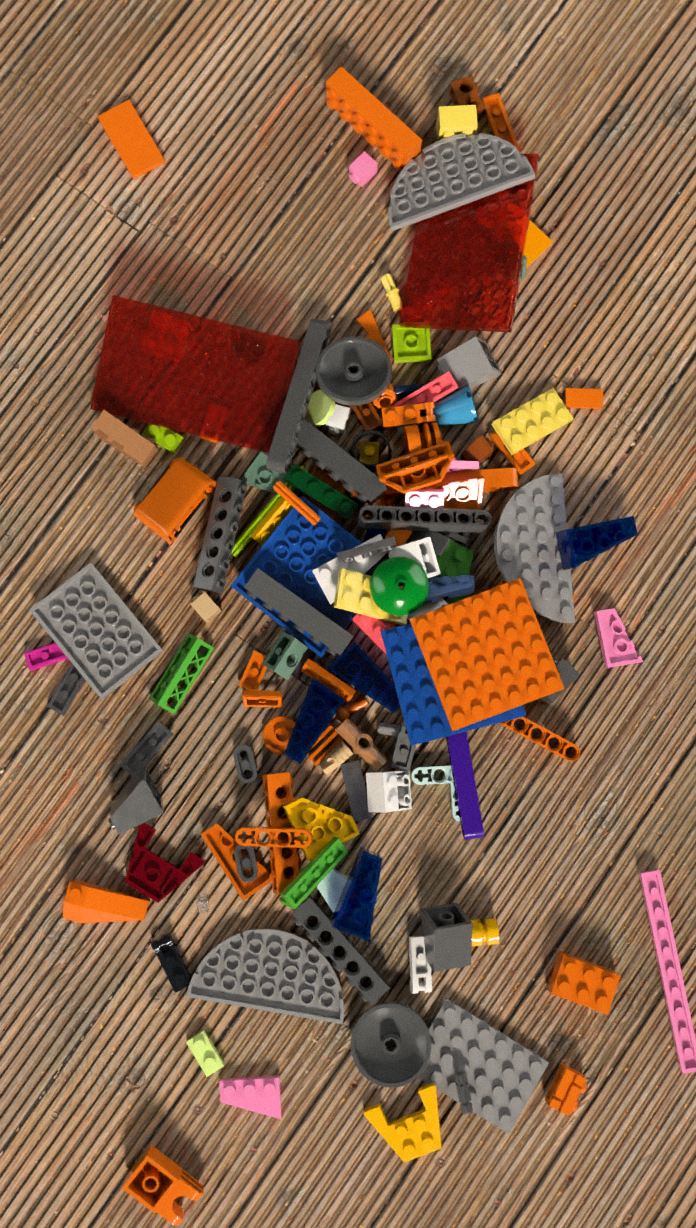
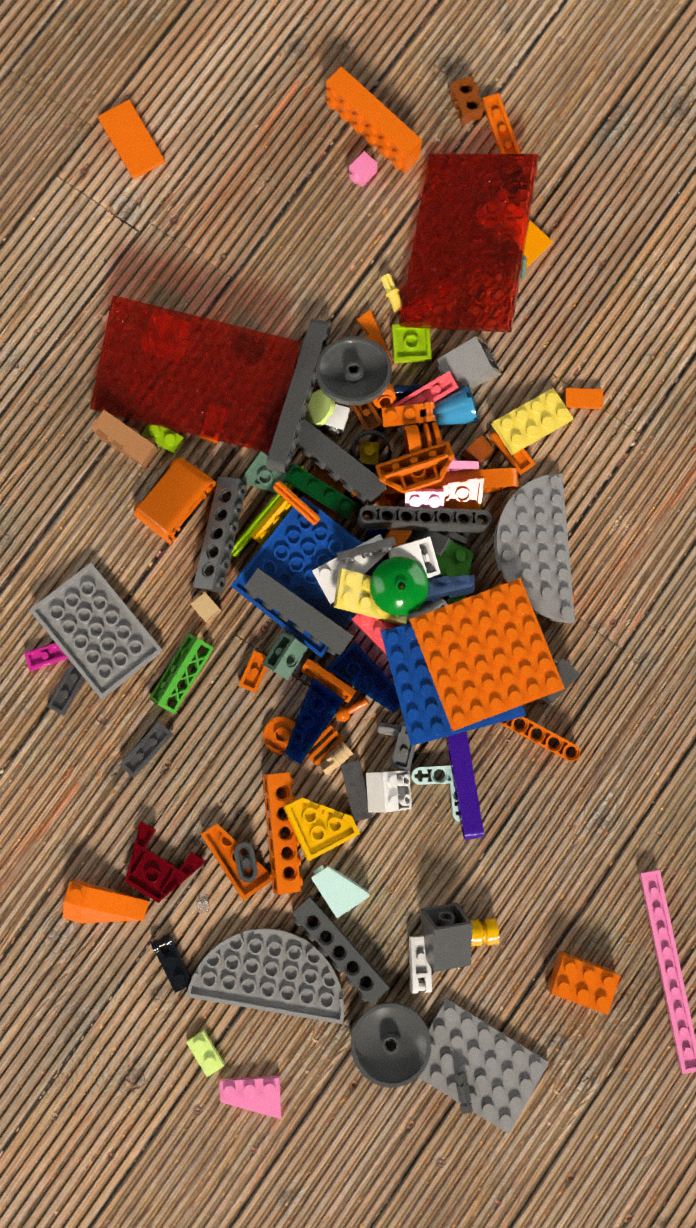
(136, 803): dark grey slope -> none
(158, 1182): orange brick -> none
(244, 764): dark grey plate -> none
(262, 698): orange tile -> none
(274, 837): orange beam -> none
(313, 873): bright green fence -> none
(352, 735): medium nougat piece -> none
(359, 896): clear blue wedge -> none
(414, 1133): yellow wing -> none
(455, 174): light grey plate -> none
(456, 120): light yellow brick -> none
(566, 1089): orange brick -> none
(588, 541): clear blue wedge -> none
(614, 642): bright pink wing -> none

